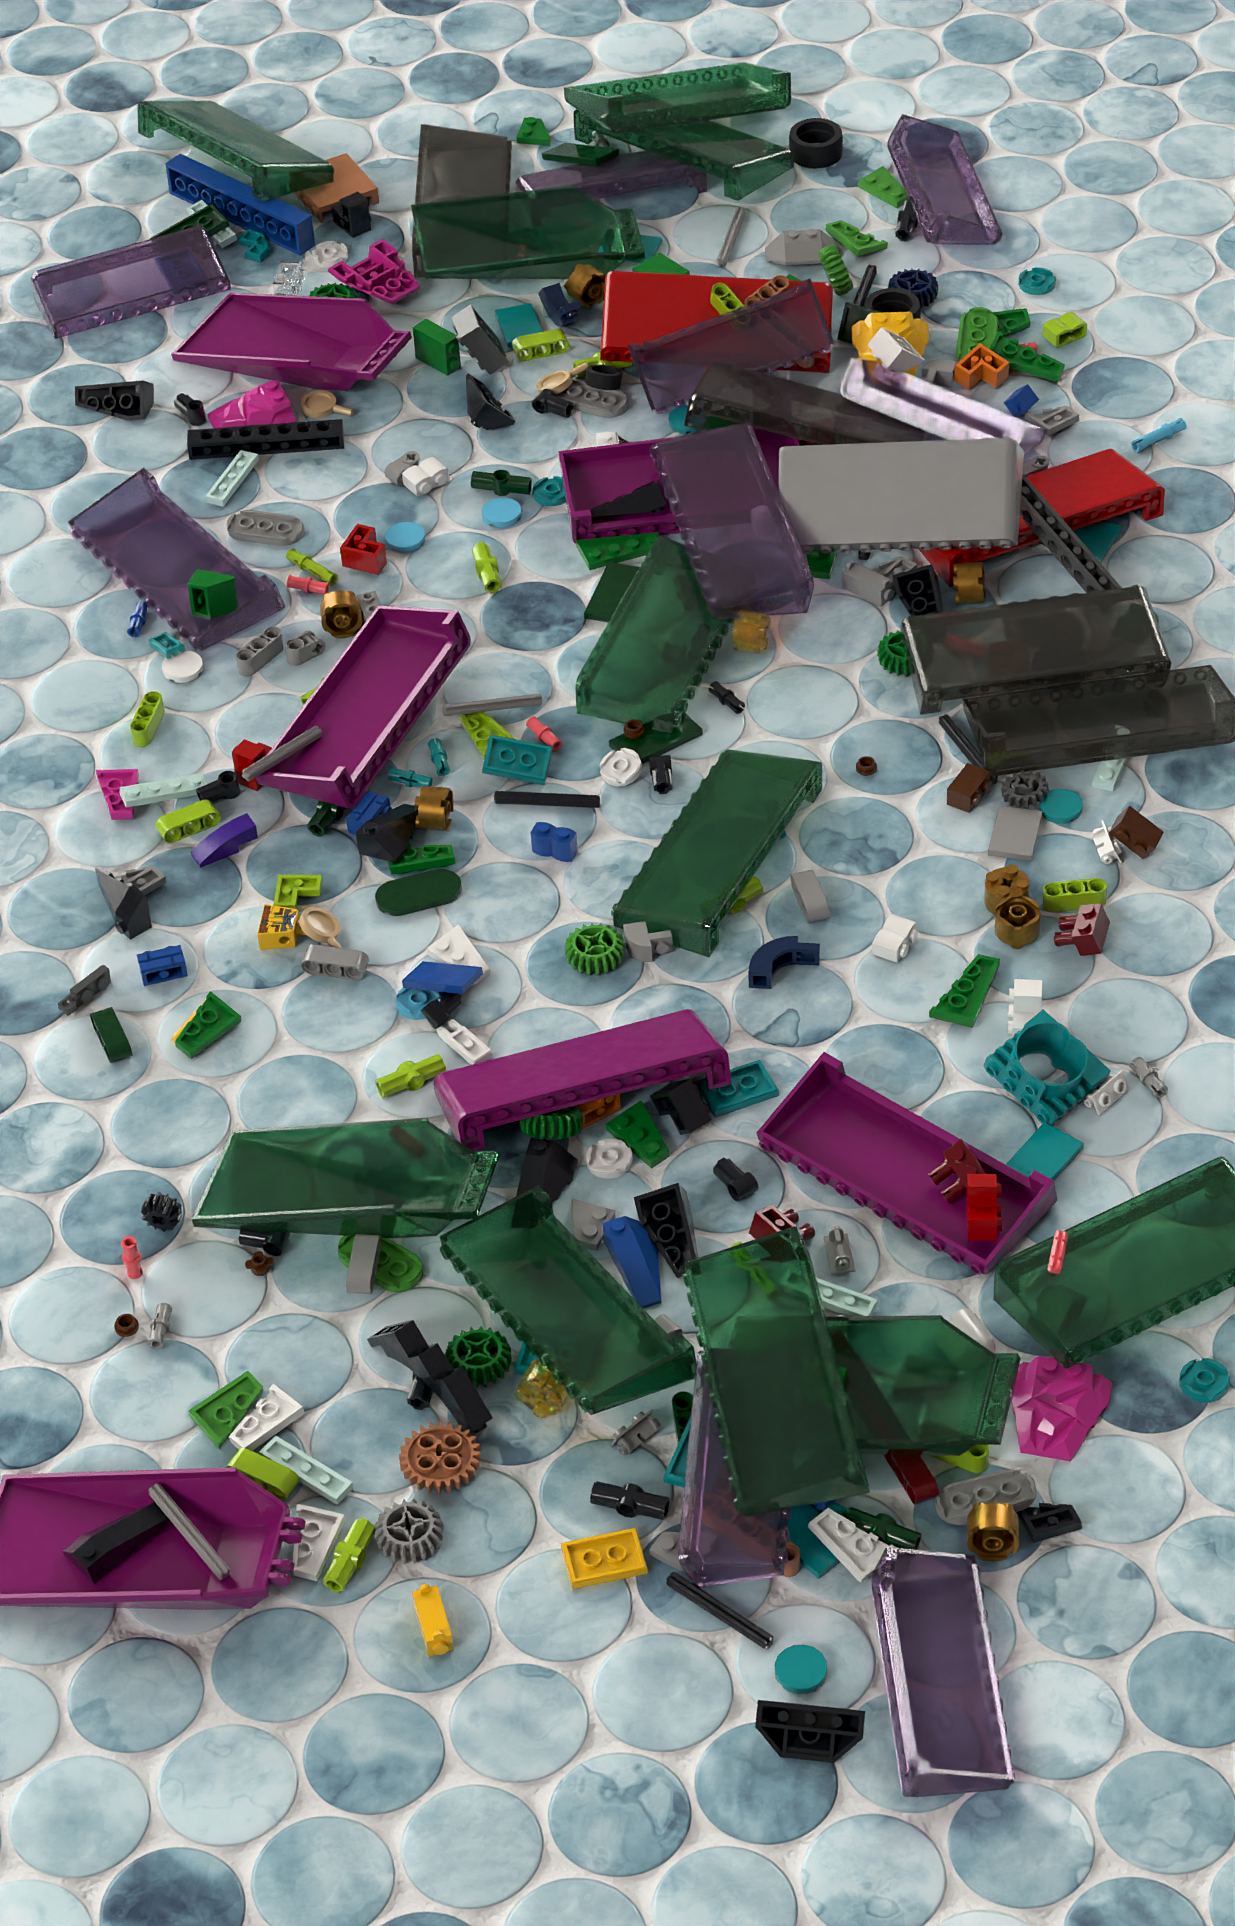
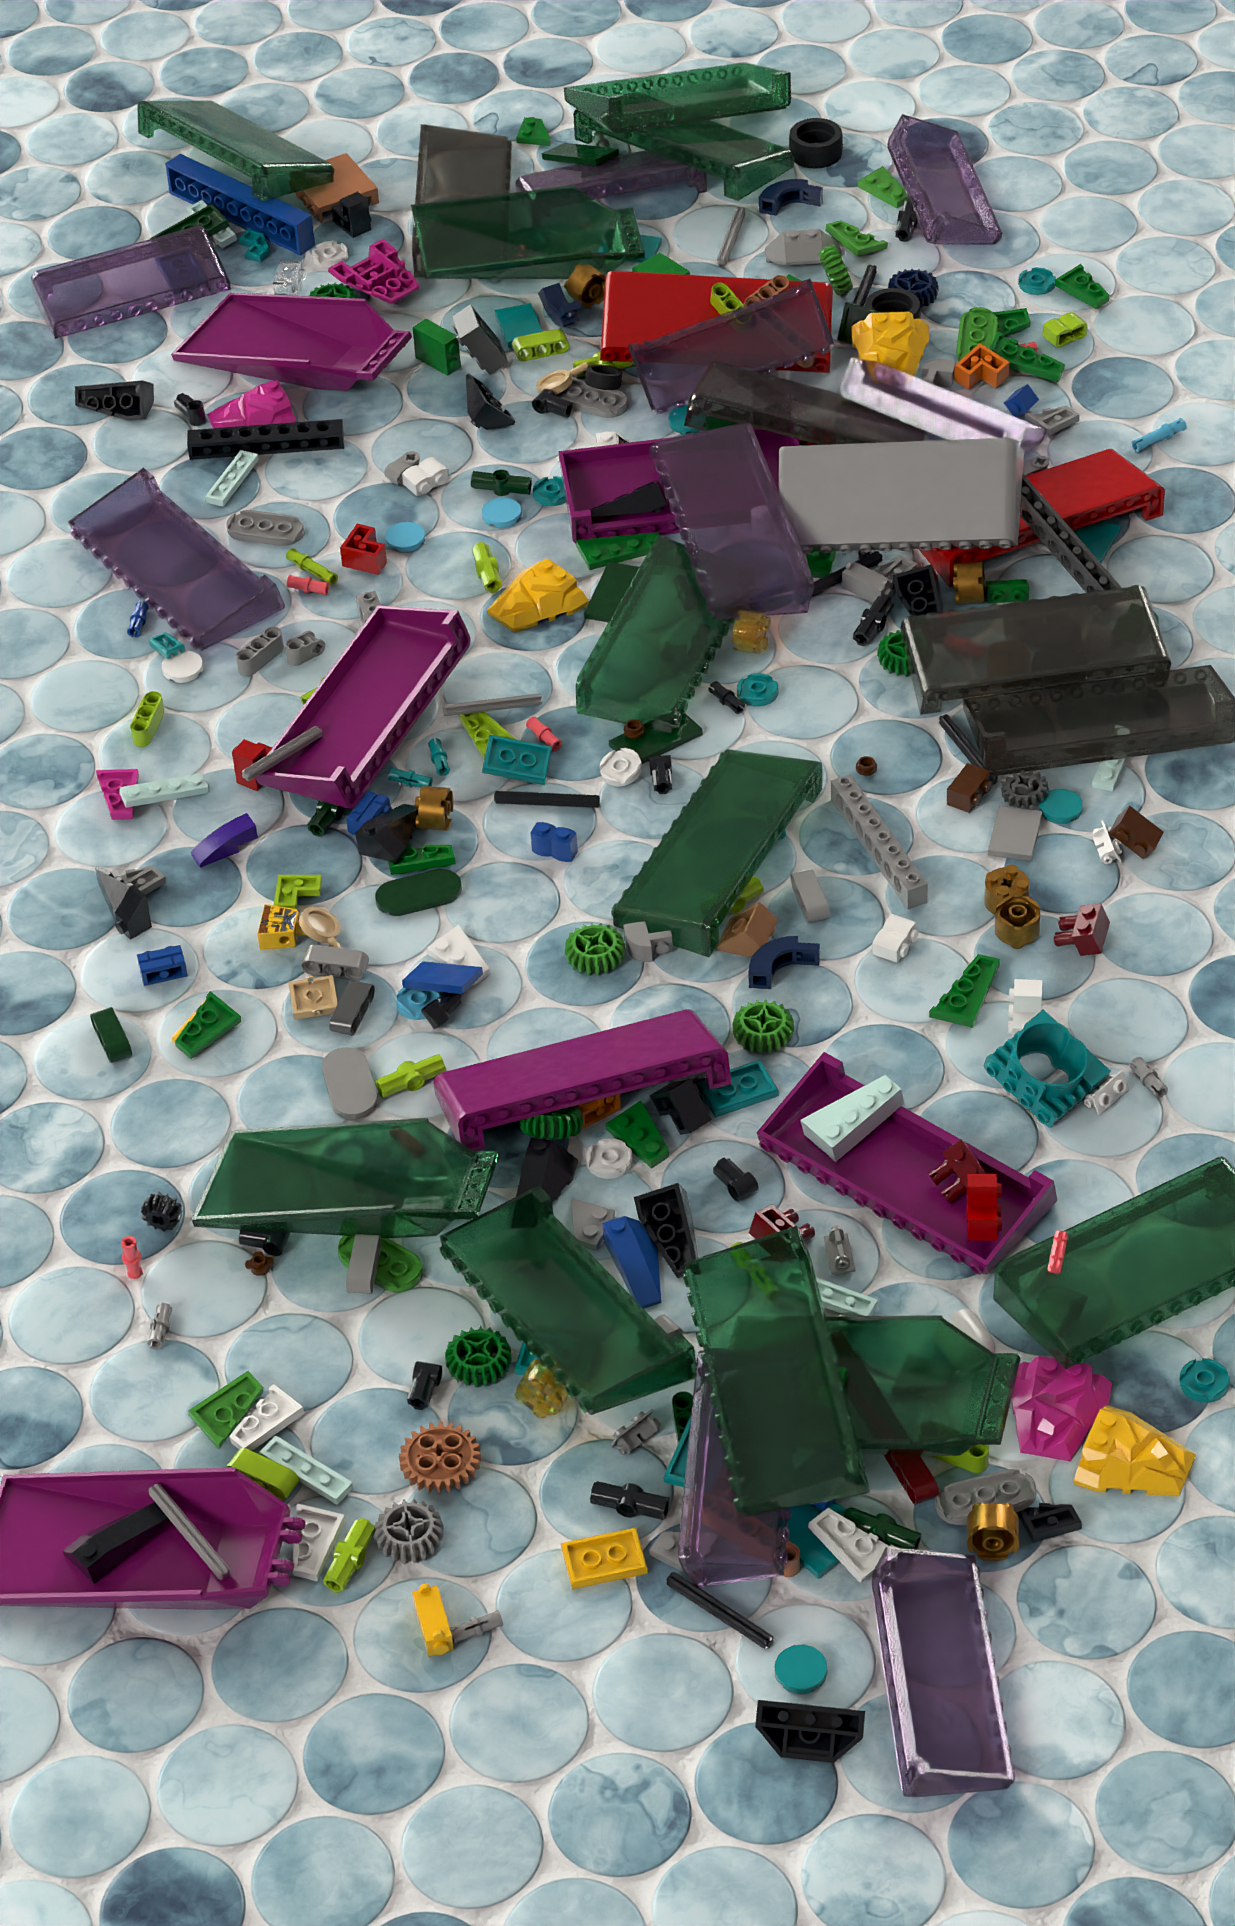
(85, 990): dark grey hinge -> none
(126, 1325): reddish brown plate -> none
(187, 821): lime beam -> none
(212, 594): green slope -> none
(225, 786): black piece -> none
(313, 997): none -> tan plate
(322, 404): tan piece -> none
(340, 613): pearl gold brick -> none
(349, 1083): none -> light grey tile
(352, 1007): none -> dark grey beam
(452, 1386): black arch -> none
(465, 1043): white hinge -> none
(475, 1628): none -> light grey pin
(536, 595): none -> yellow wedge
(748, 931): none -> medium nougat slope
(757, 690): none -> teal tile
(763, 1026): none -> bright green gear
(788, 192): none -> dark blue arch
(836, 577): none -> black axle
(853, 1117): none -> light aqua wedge
(873, 620): none -> black piece
(879, 842): none -> light grey brick
(894, 351): white slope -> none
(1007, 591): none -> green bracket
(1047, 1152): teal tile -> none
(1073, 894): lime beam -> none
(1081, 286): none -> green wing
(1131, 1456): none -> yellow wedge

